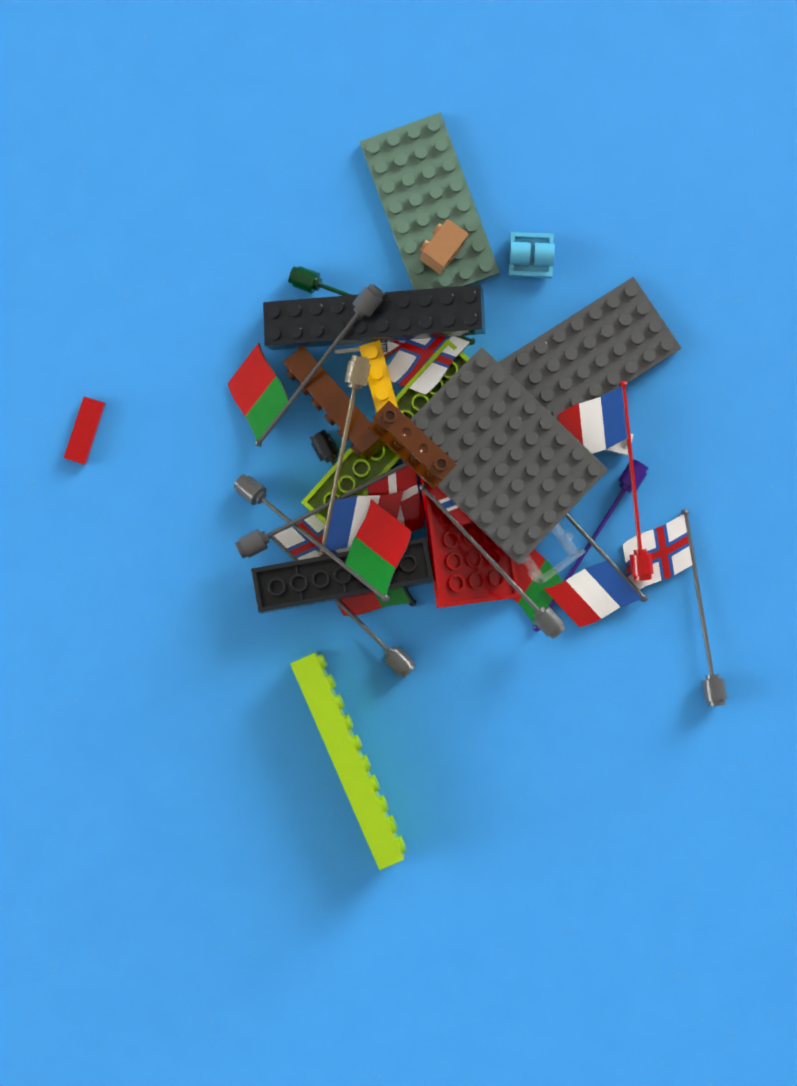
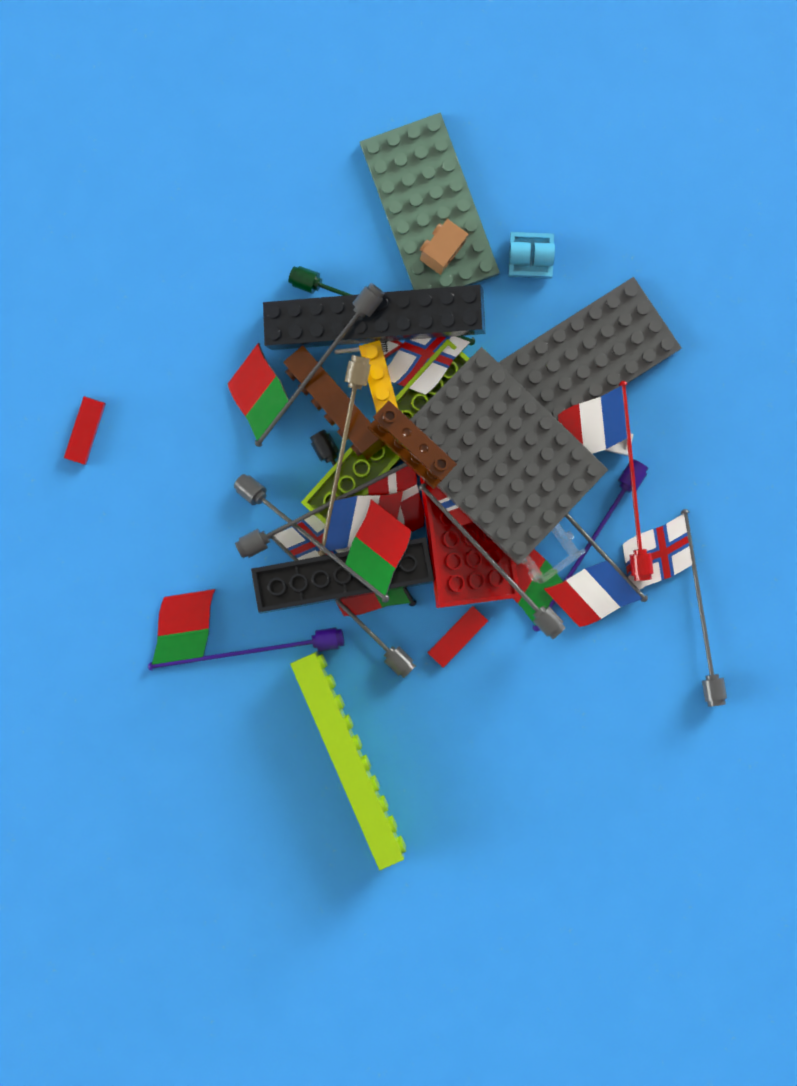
(185, 632): none -> flag
(457, 636): none -> red tile

